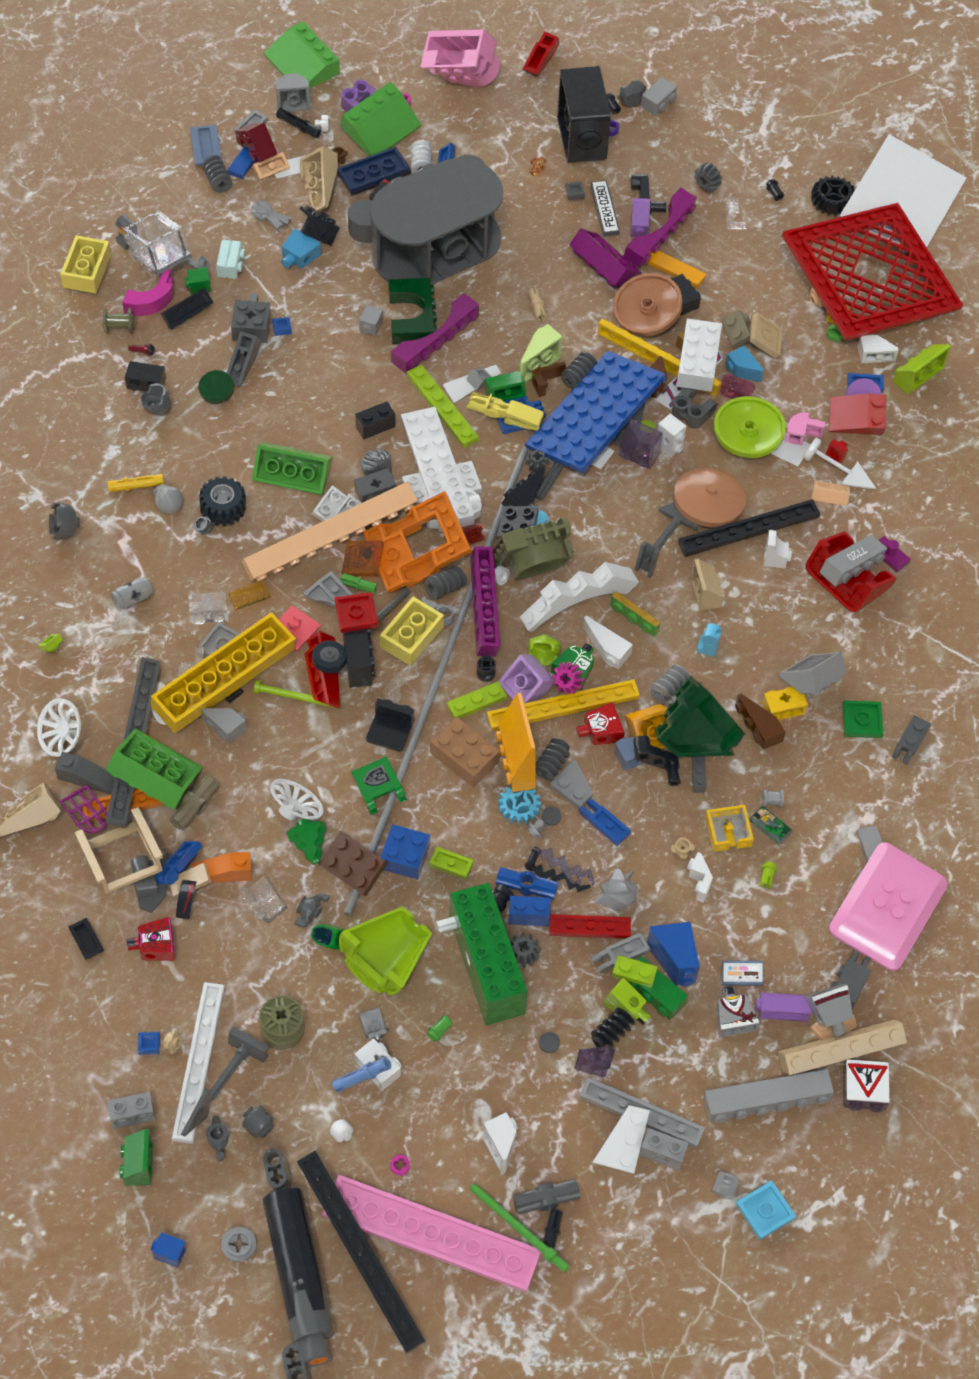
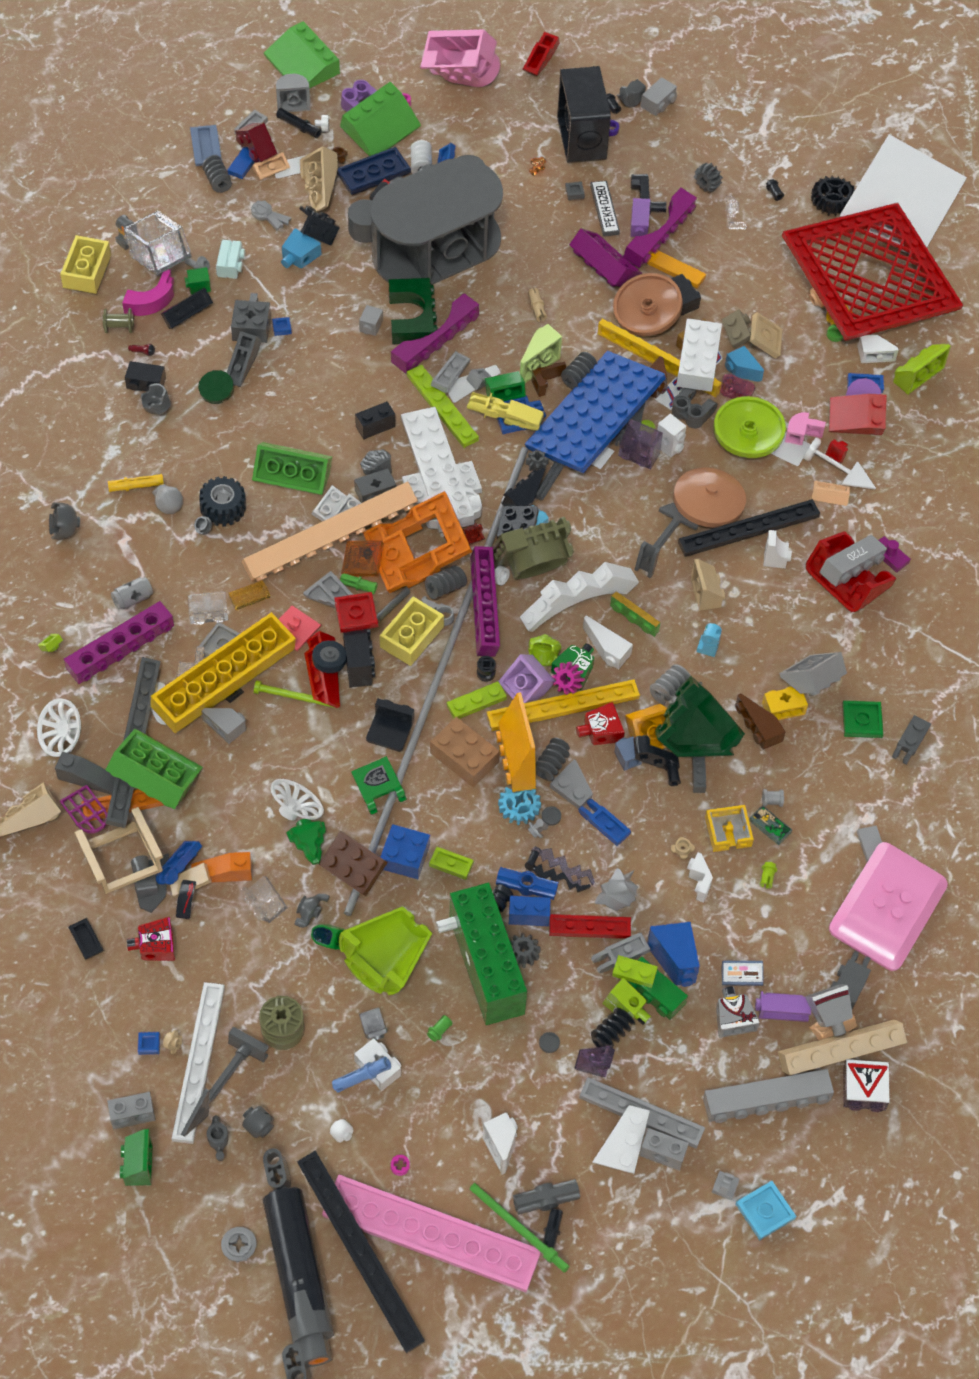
(109, 642): none -> magenta brick
(168, 1249): blue brick -> none
(194, 802): dark tan piece -> none
(450, 372): none -> light grey tile

